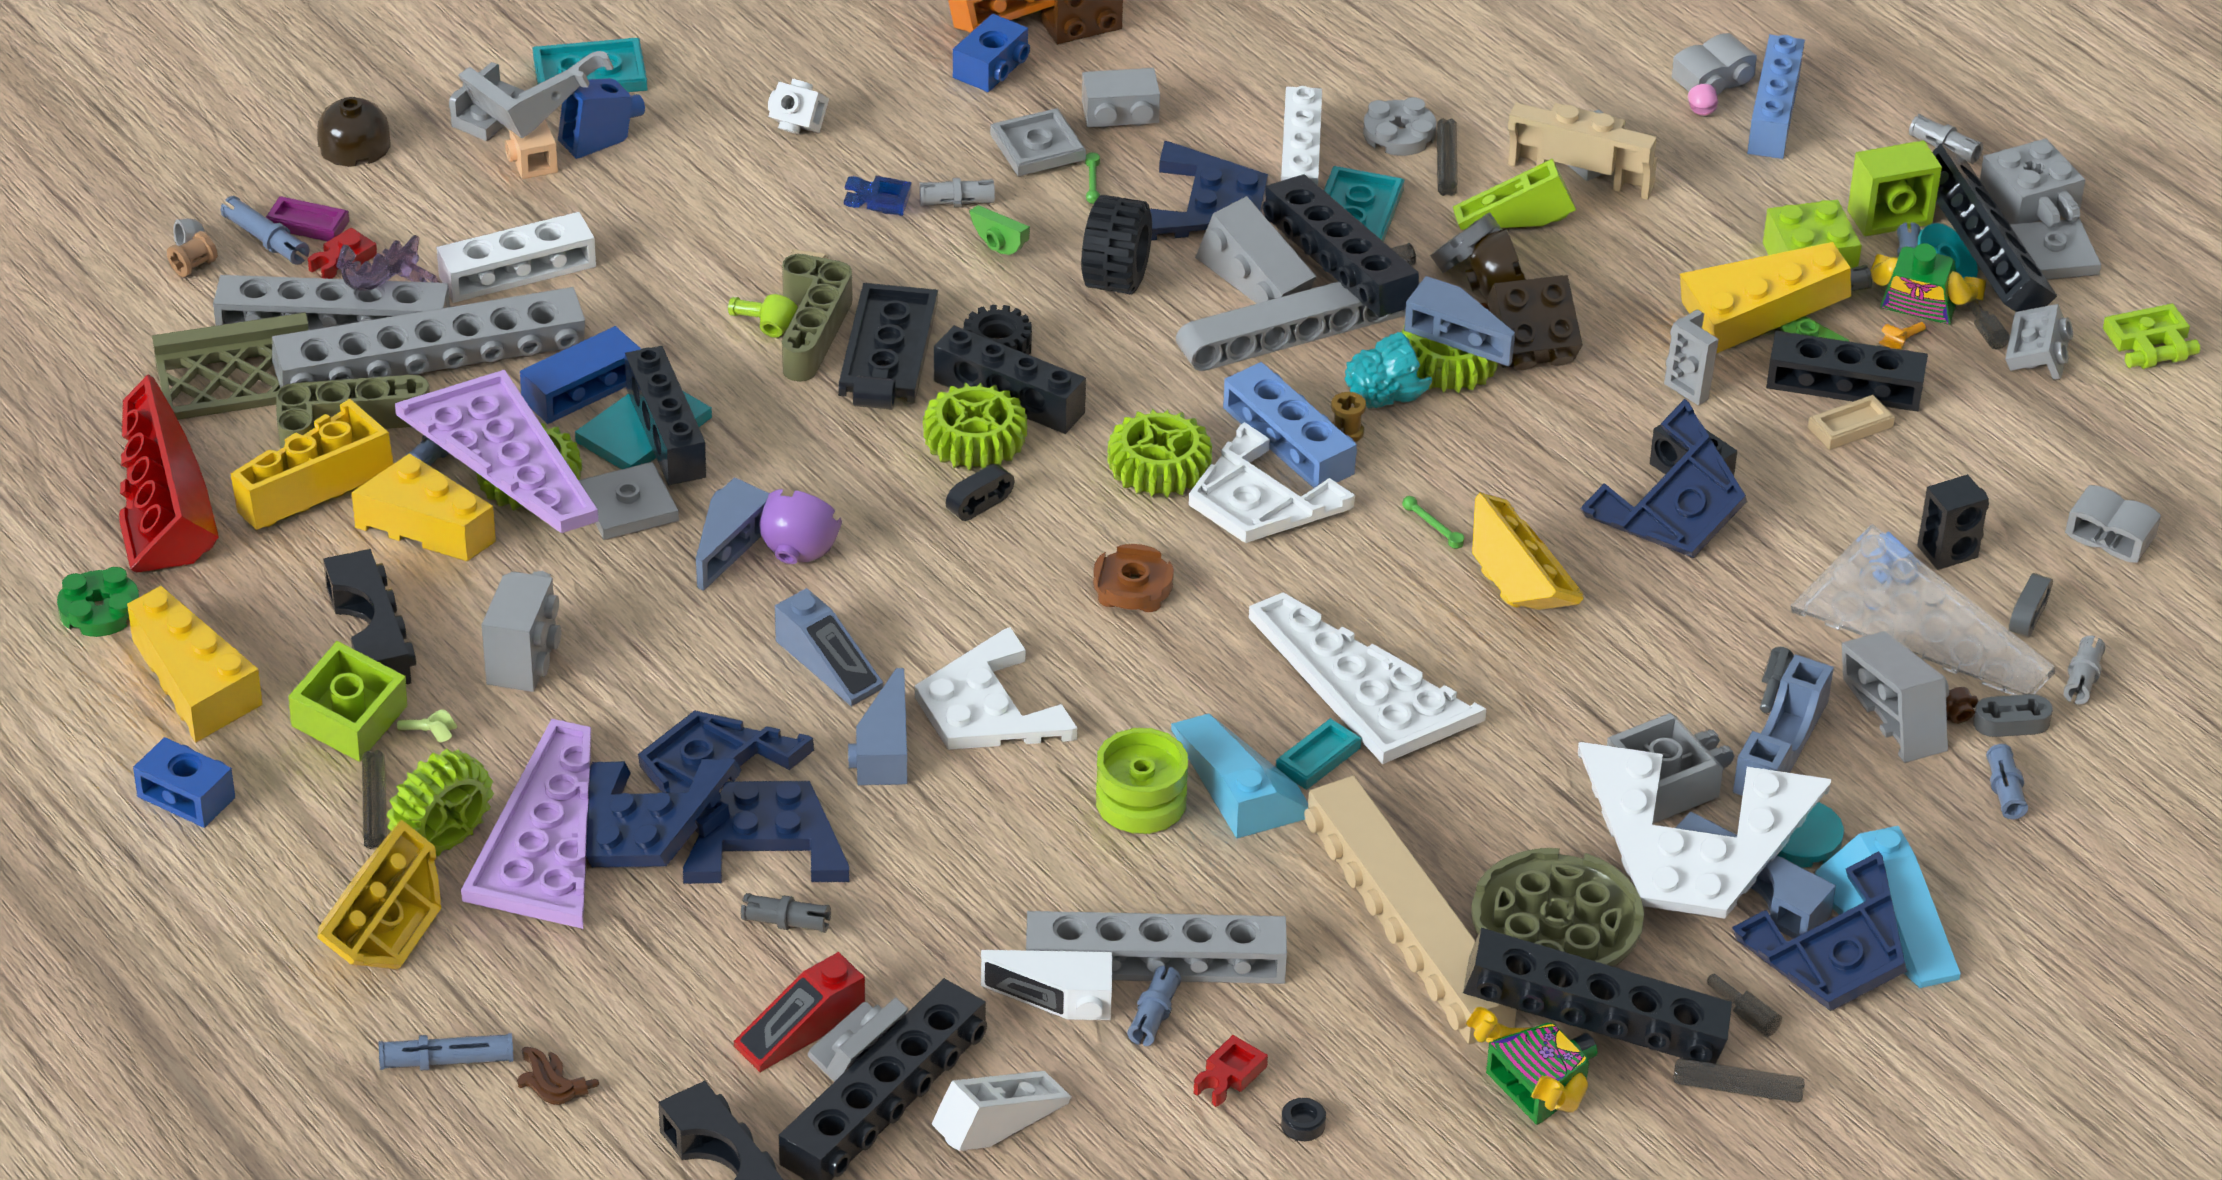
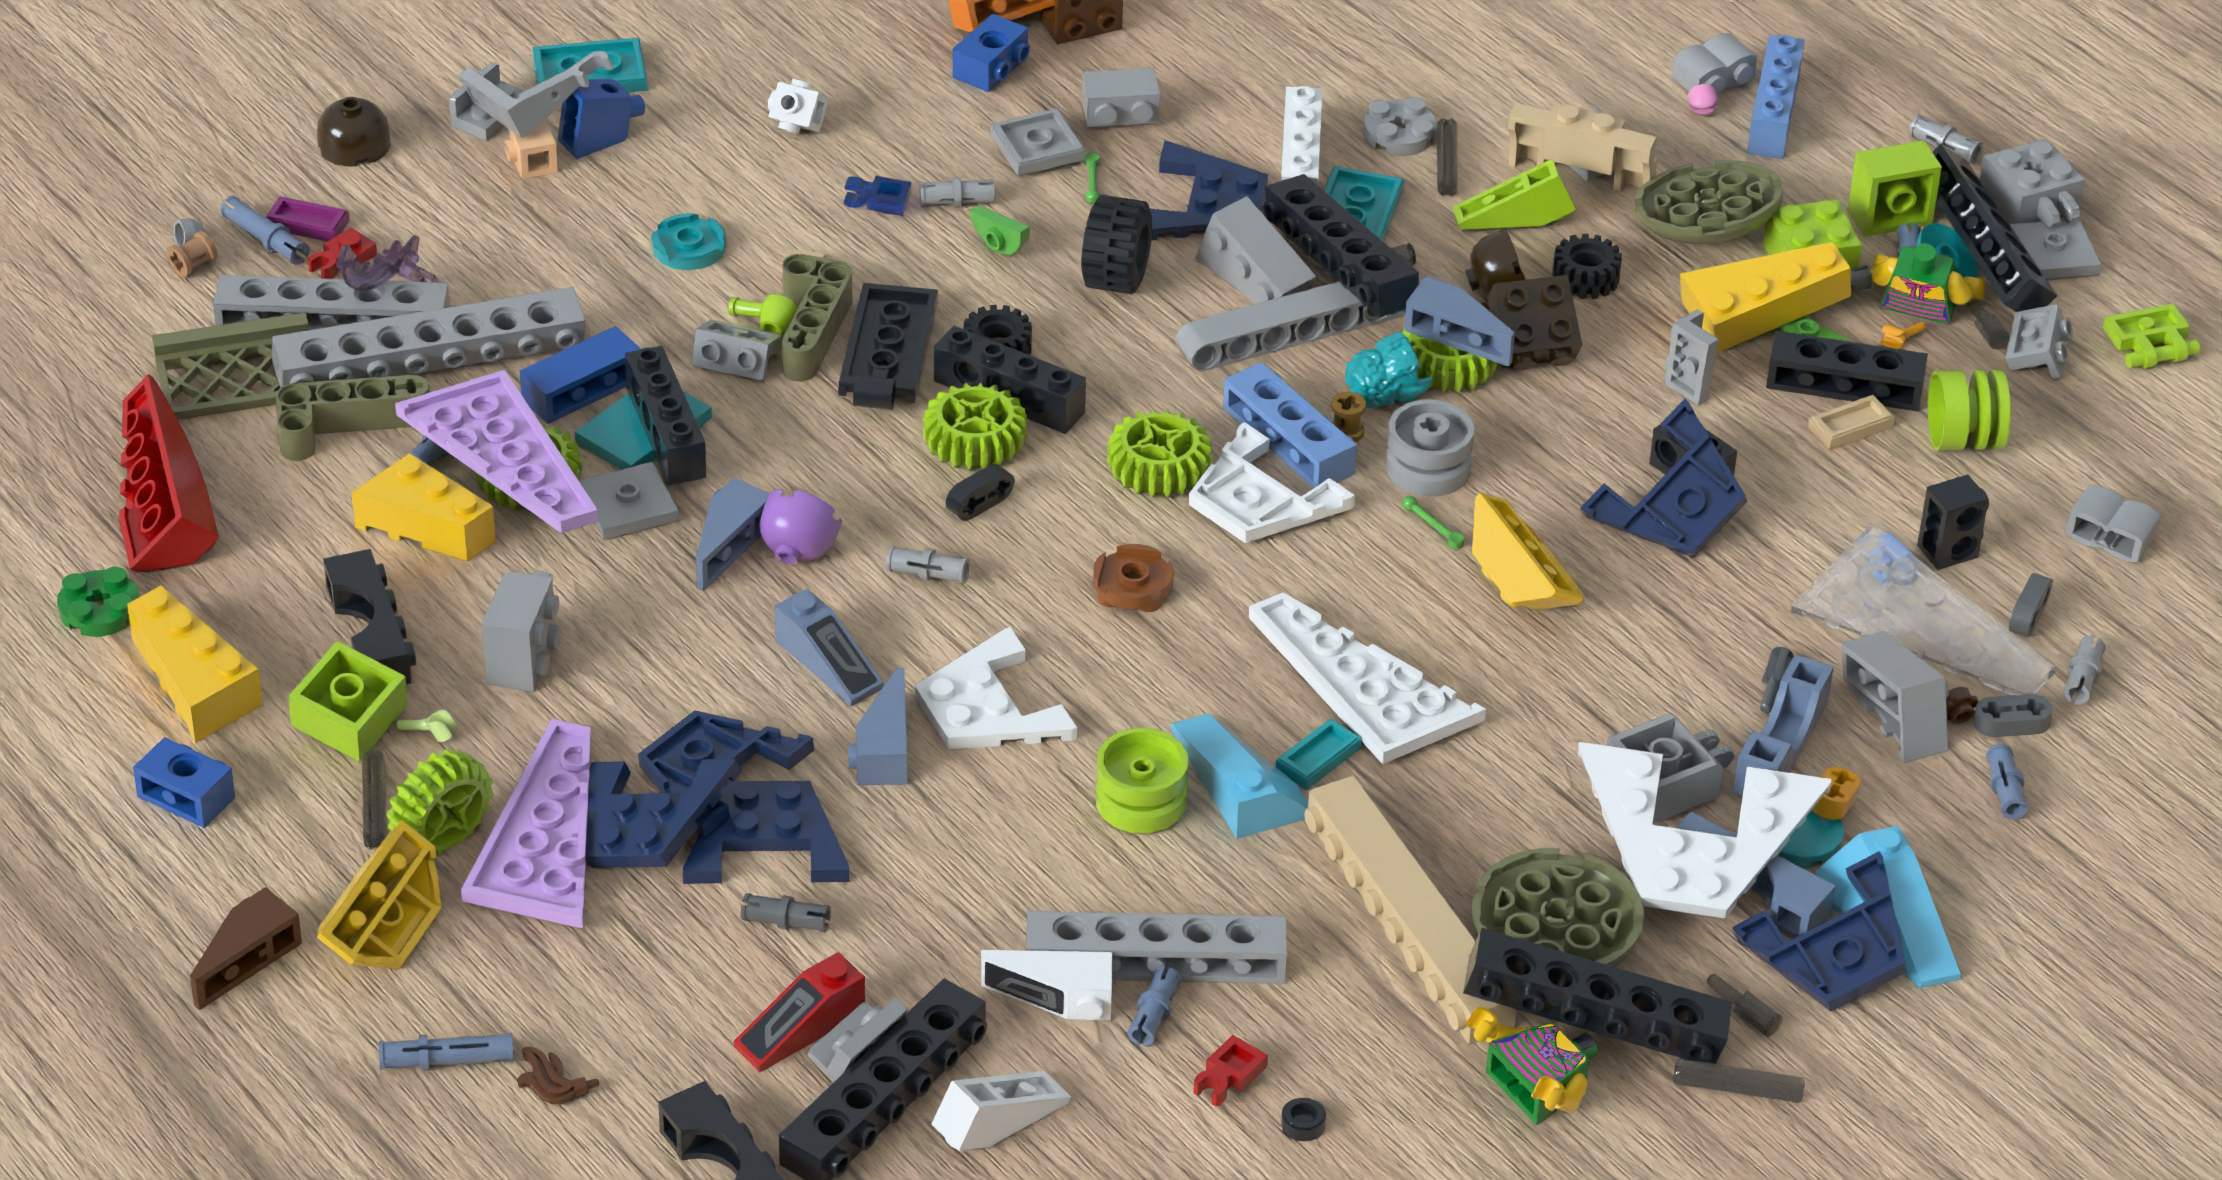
(246, 942): none -> reddish brown slope
(312, 467): yellow wedge -> none
(516, 257): white brick -> none
(688, 242): none -> teal tile
(734, 349): none -> light grey bracket
(928, 564): none -> light grey pin
(1429, 447): none -> light grey wheel
(1463, 244): flat silver plate -> none
(1590, 265): none -> black tyre
(1709, 202): none -> olive brick
(1841, 794): none -> light orange beam
(1975, 410): none -> lime wheel

